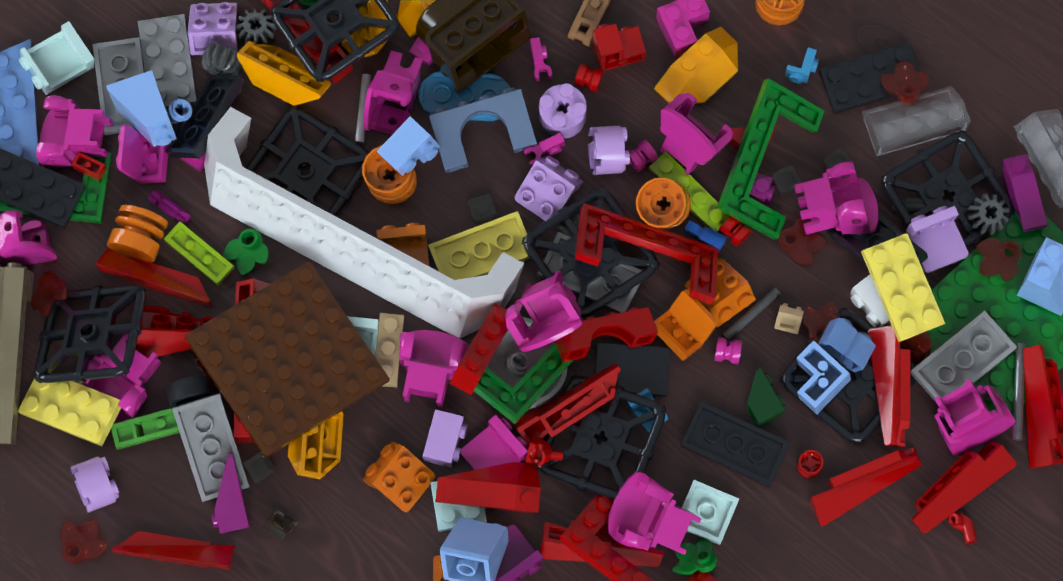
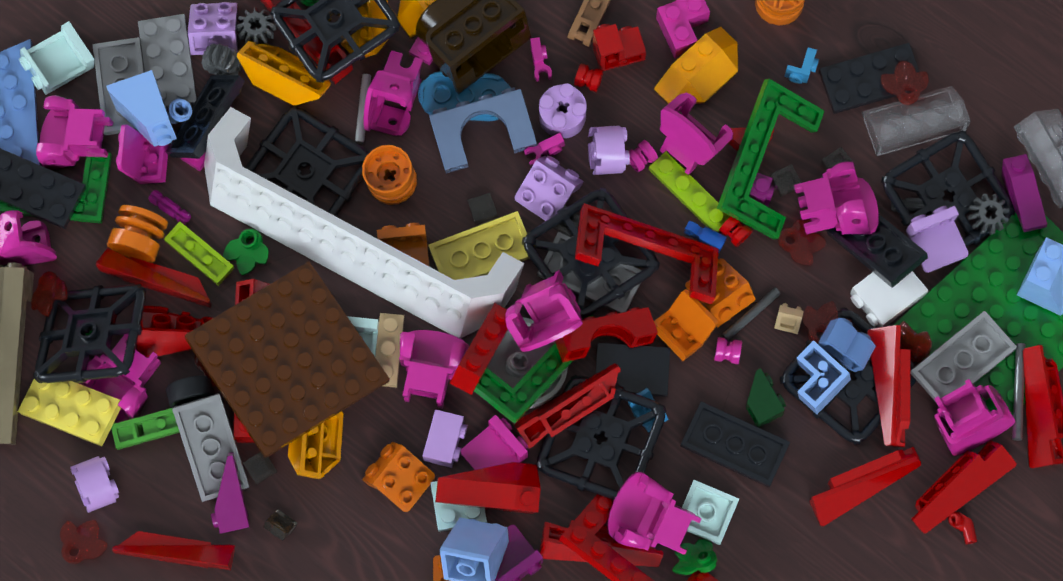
(89, 166): red piece -> none
(407, 146): light blue brick -> none
(542, 452): red piece -> none
(649, 203): orange wheel -> none
(809, 460): red wheel -> none
(902, 287): light yellow plate -> none
(996, 261): clear red plate -> none

